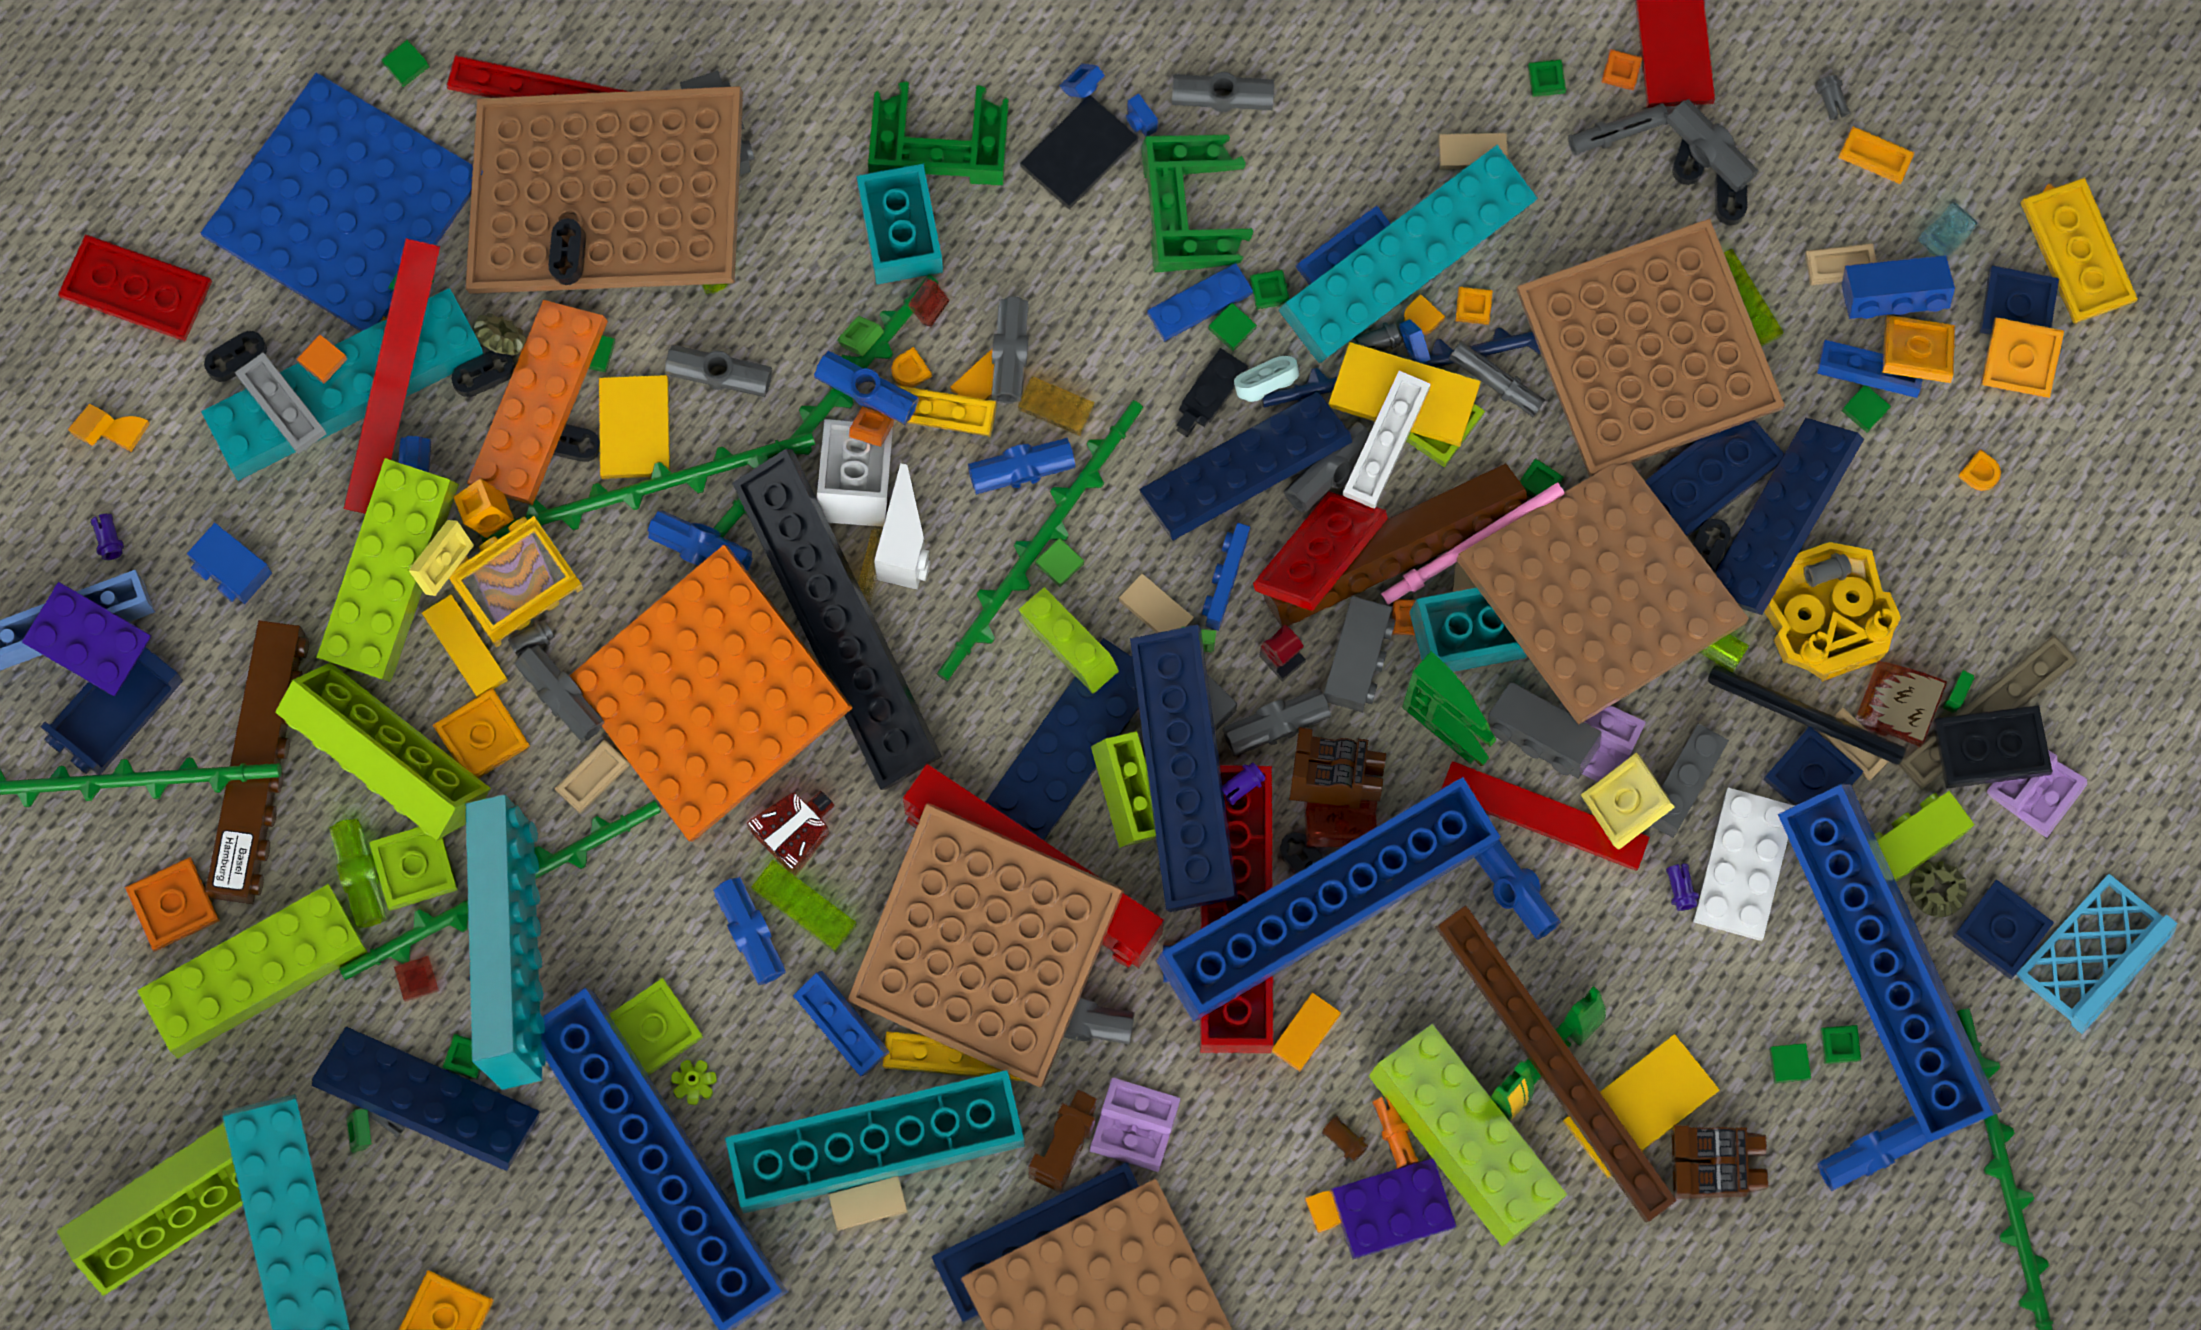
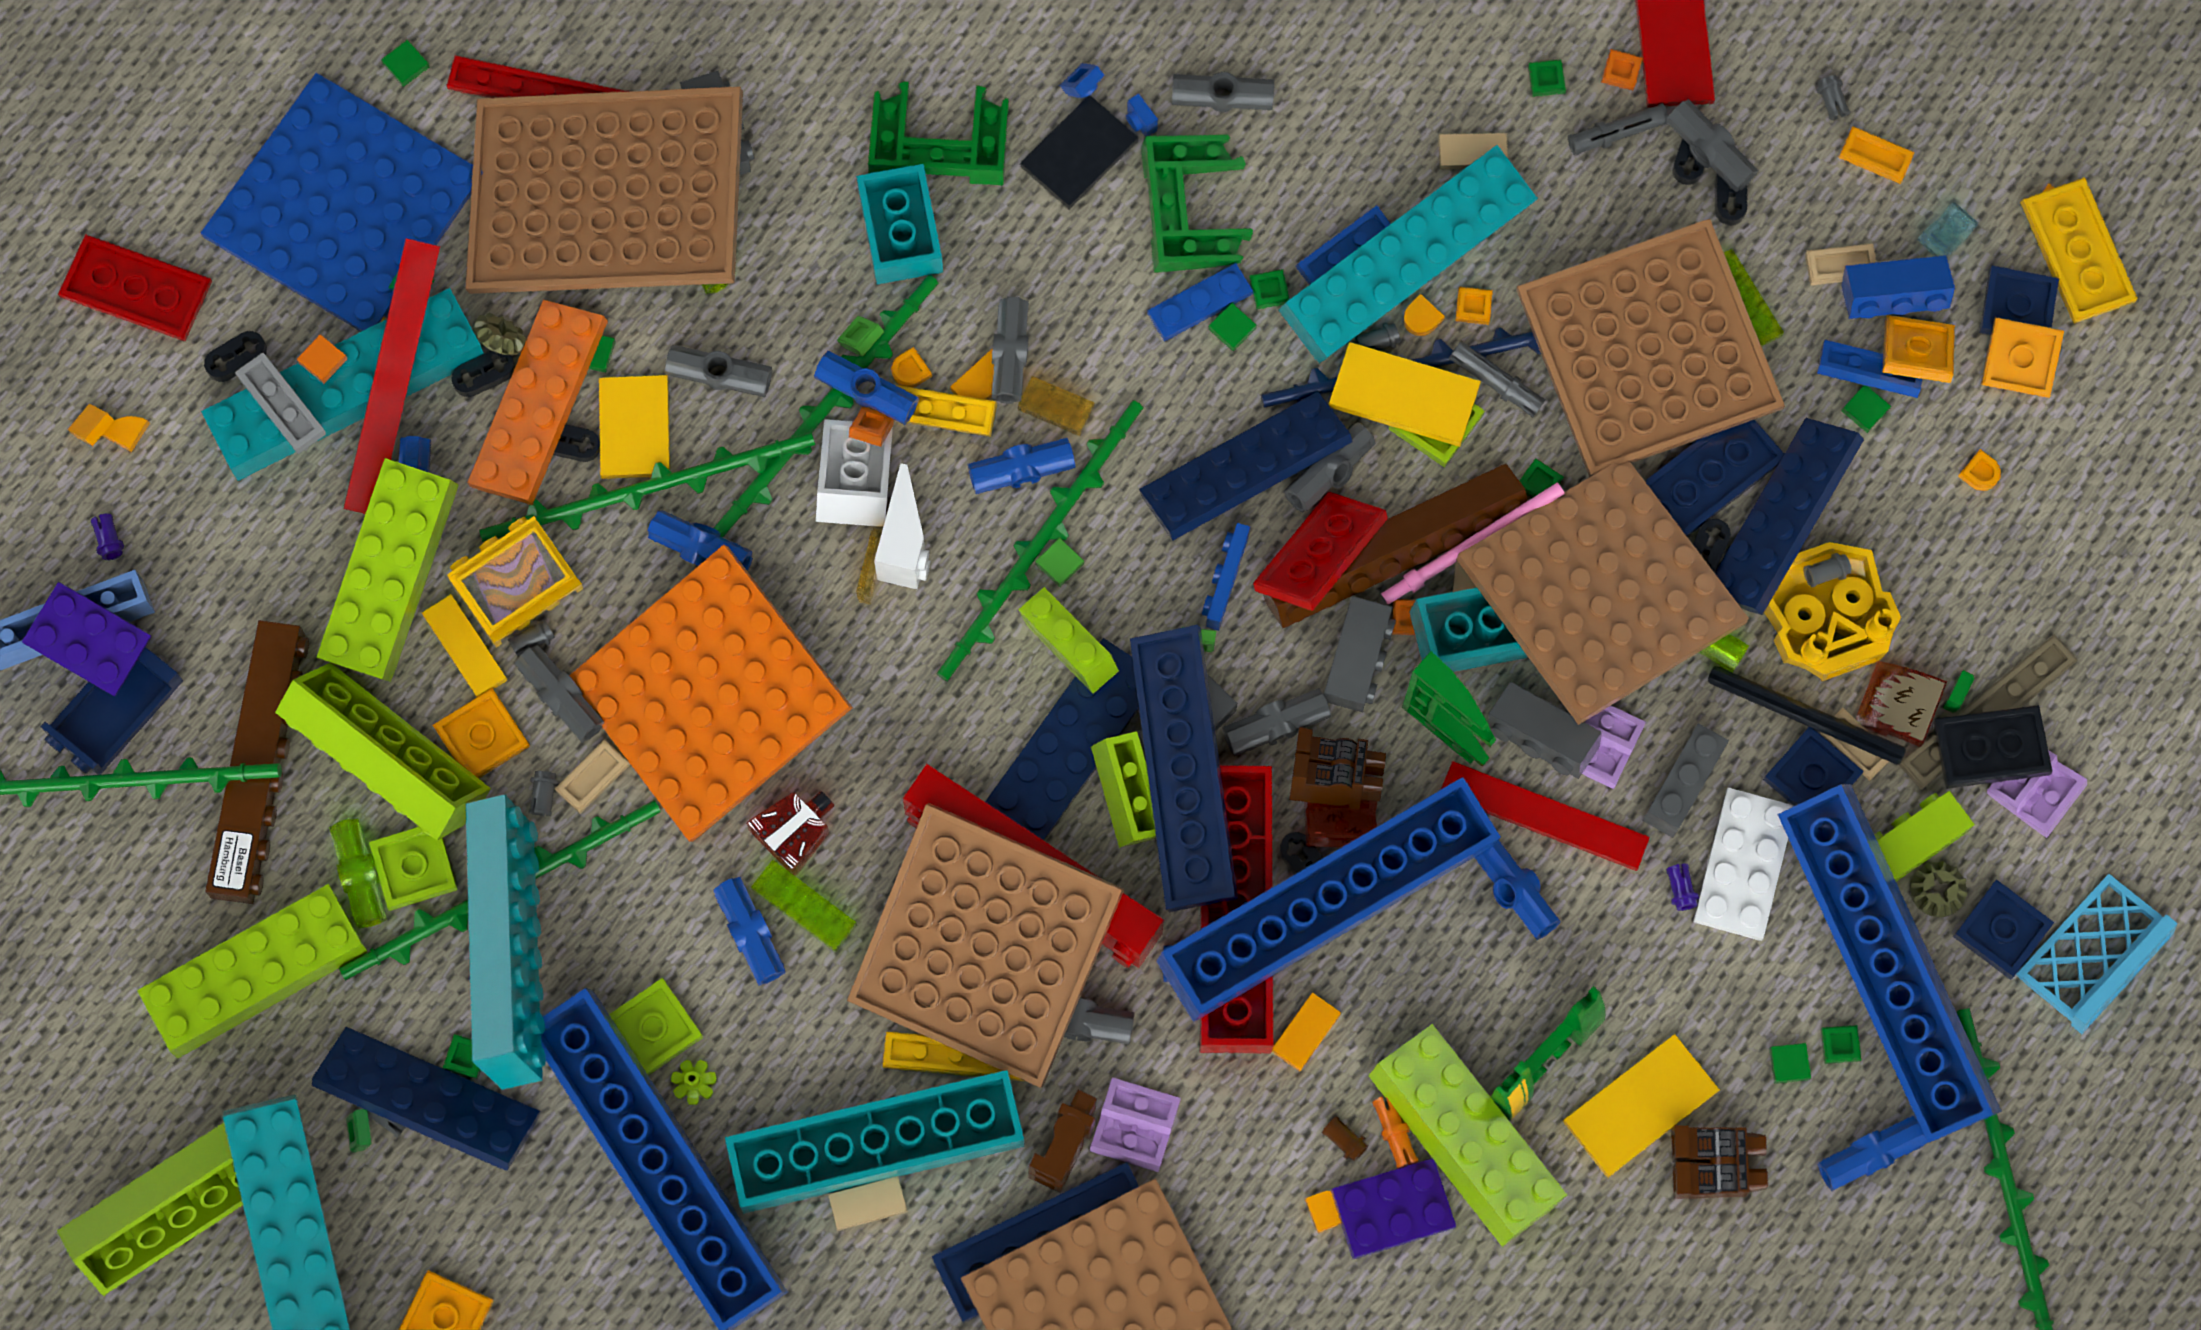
(172, 904): orange tile -> none
(229, 564): blue brick -> none
(416, 978): clear red tile -> none
(441, 557): light yellow plate -> none
(483, 508): light orange brick -> none
(542, 793): none -> dark grey pin
(574, 251): black beam -> none
(836, 618): black plate -> none
(841, 1023): blue plate -> none
(928, 302): clear red tile -> none
(1154, 606): tan tile -> none
(1209, 391): black hinge -> none
(1243, 783): dark purple pin -> none
(1266, 377): light aqua plate -> none
(1283, 652): dark red leg -> none
(1386, 439): white plate -> none
(1414, 341): blue tile -> none
(1555, 1064): reddish brown plate -> none
(1627, 801): light yellow tile -> none

